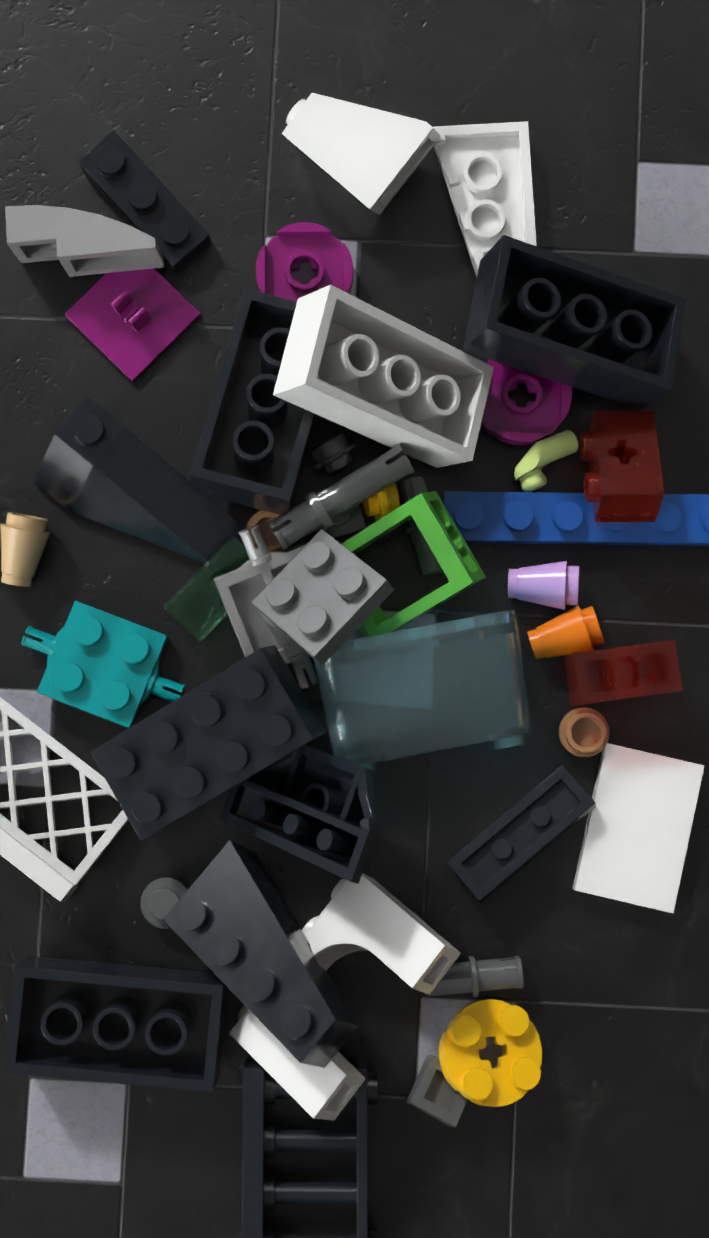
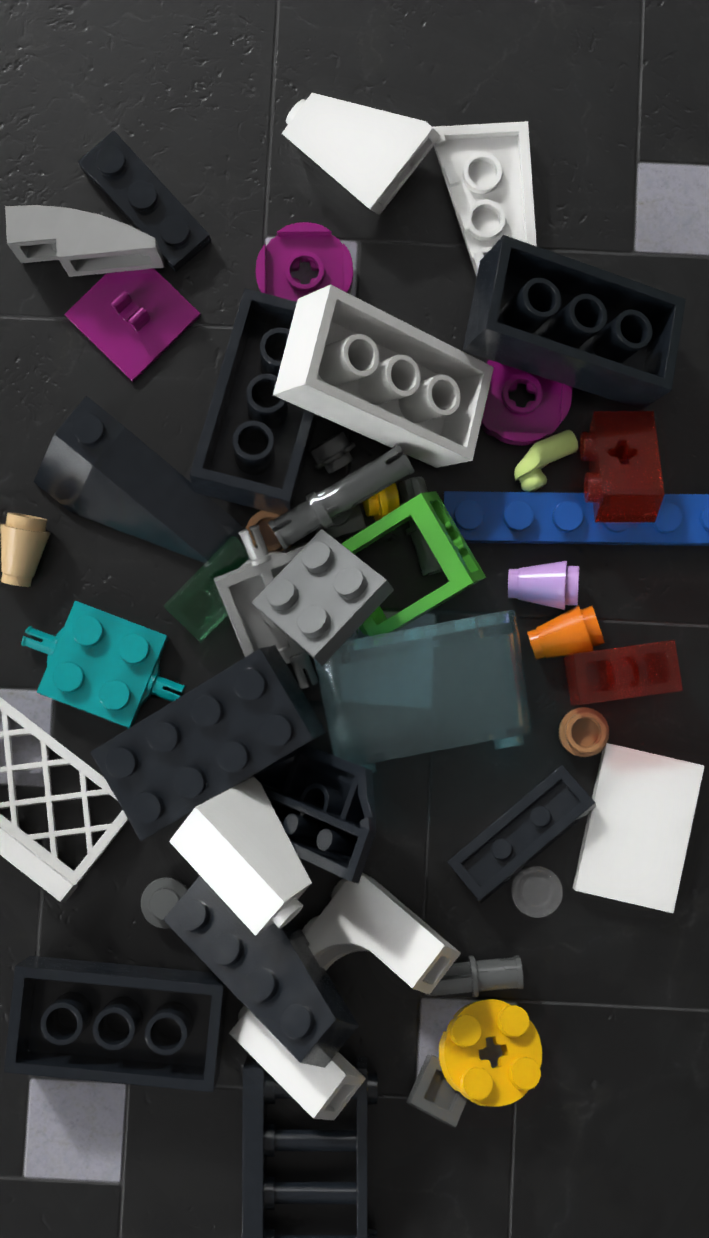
(245, 856): none -> white slope
(537, 891): none -> clear plate

